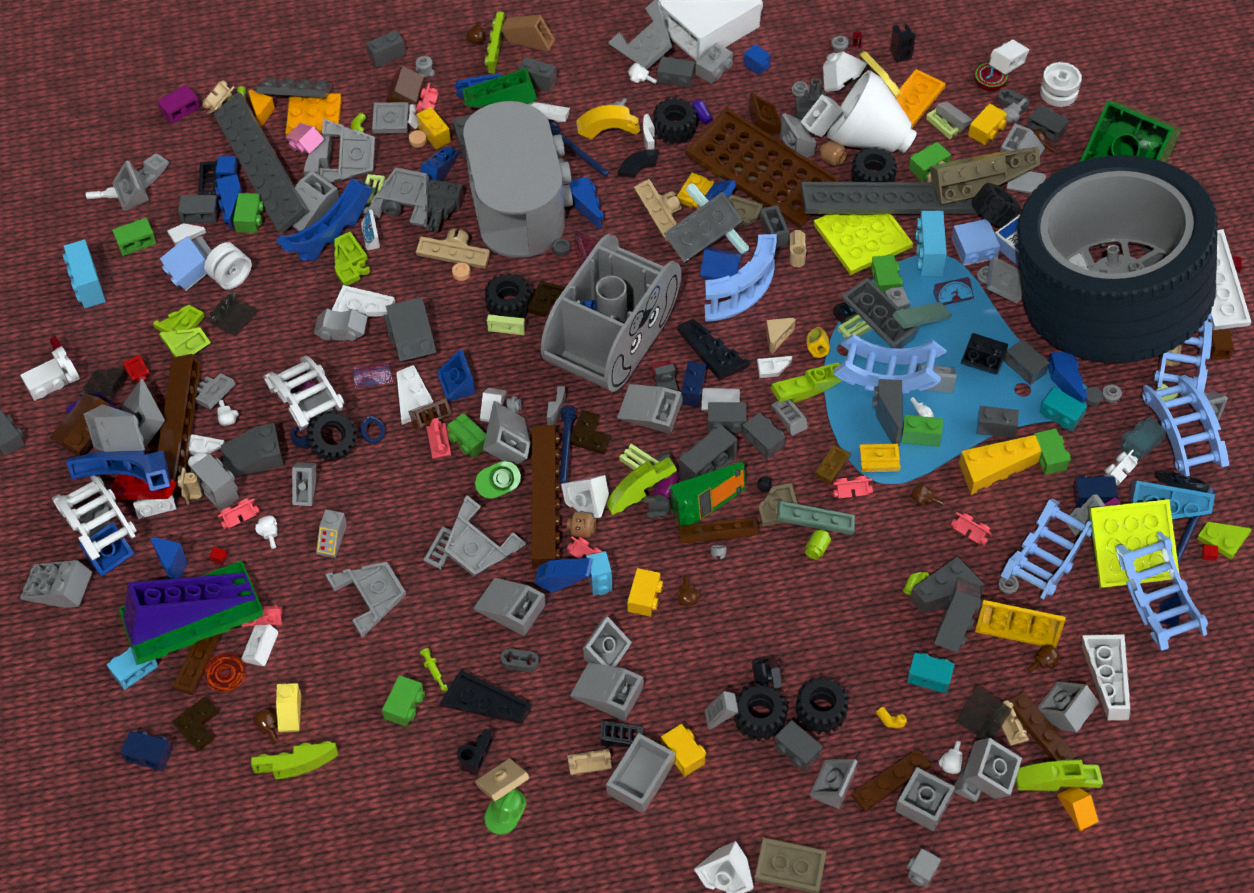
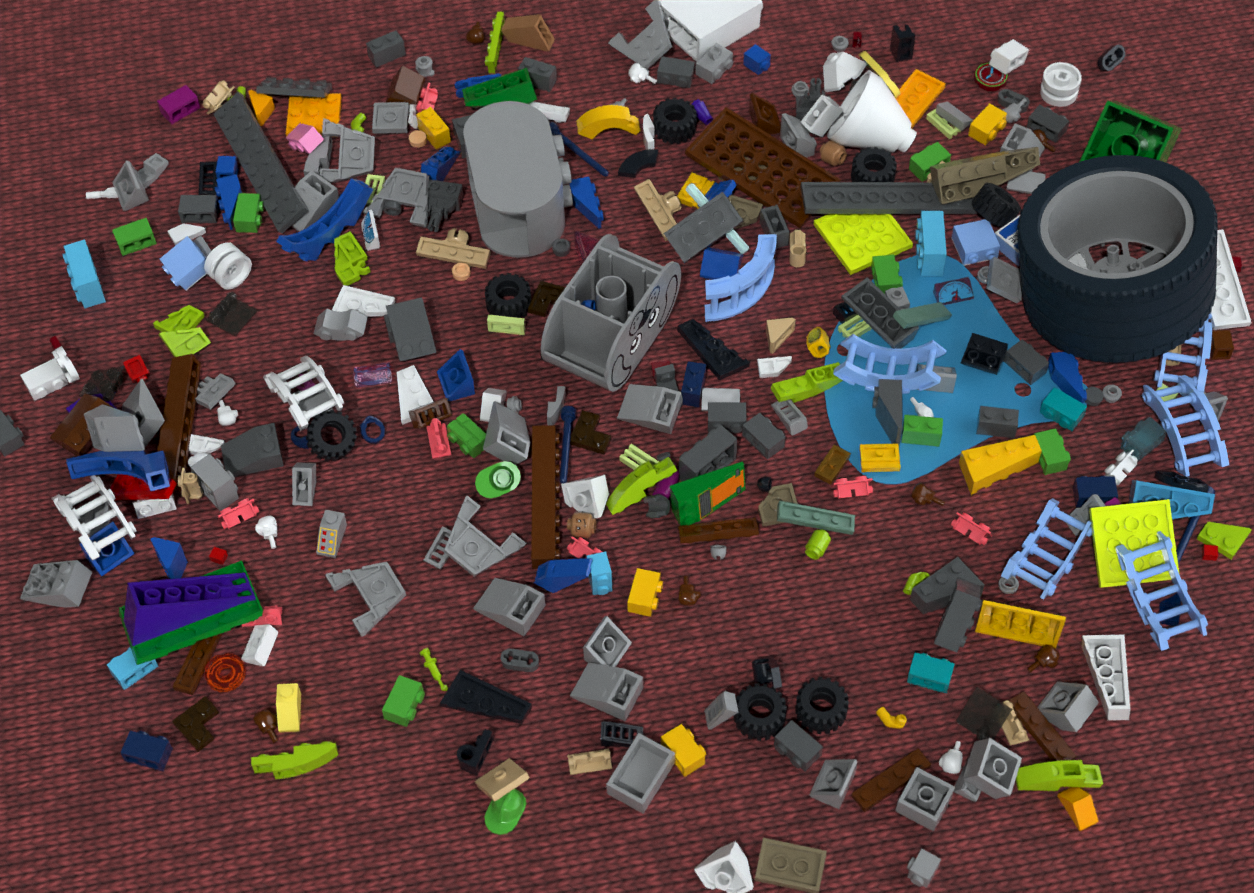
(1111, 58): none -> black plate

